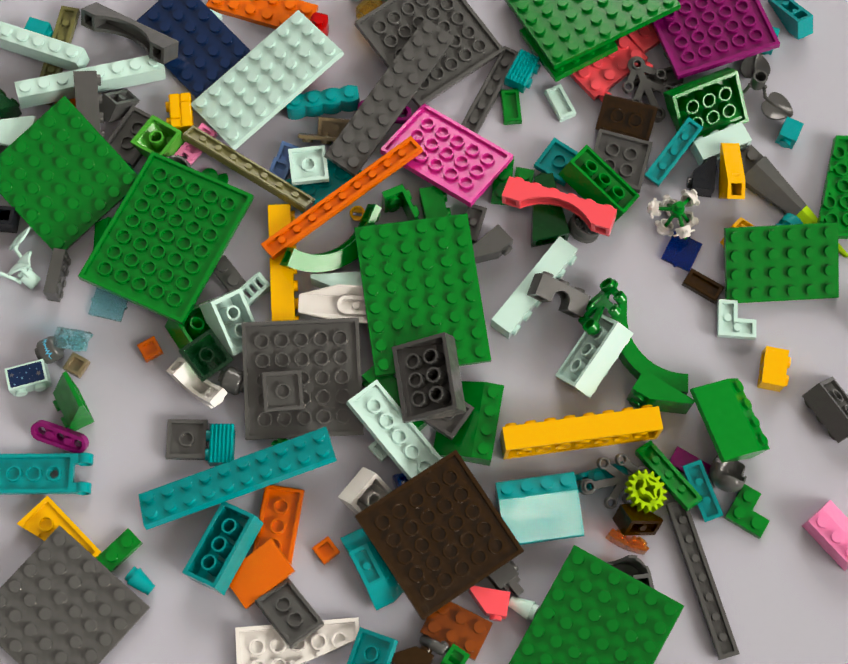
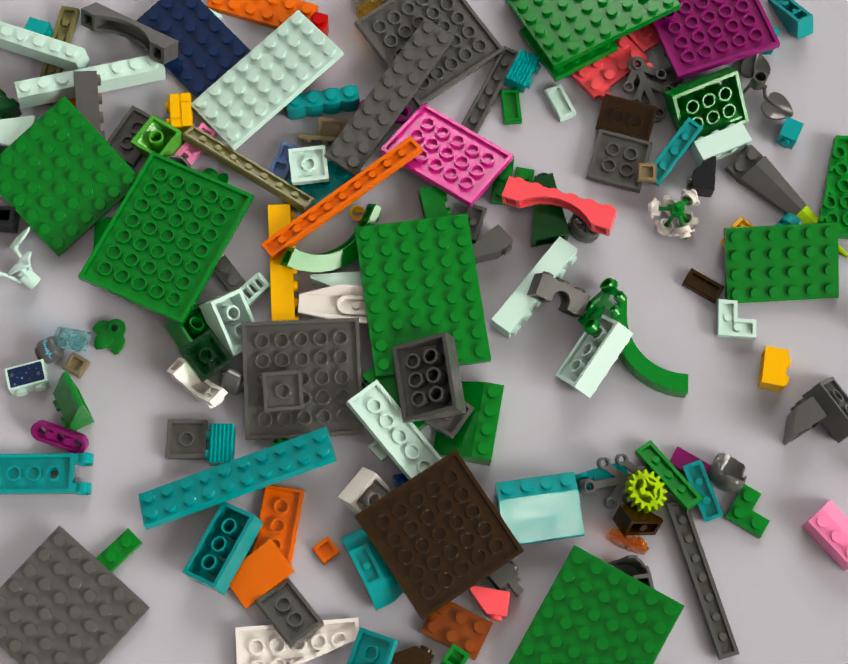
(47, 517): yellow wing -> none
(56, 275): dark grey piece -> none
(107, 305): clear light blue piece -> none
(107, 337): none -> green plate
(117, 104): dark grey slope -> none
(139, 580): teal cone -> none
(150, 349): orange tile -> none
(399, 197): green bracket -> none
(438, 647): dark grey arm -> none
(524, 607): light aqua cone -> none
(554, 159): teal plate -> none
(580, 432): yellow brick -> none
(598, 181): green slope -> none
(646, 172): none -> dark tan tile
(655, 392): green slope -> none
(681, 252): clear blue piece -> none
(730, 420): green slope -> none
(731, 172): yellow slope -> none
(804, 417): none -> dark grey slope

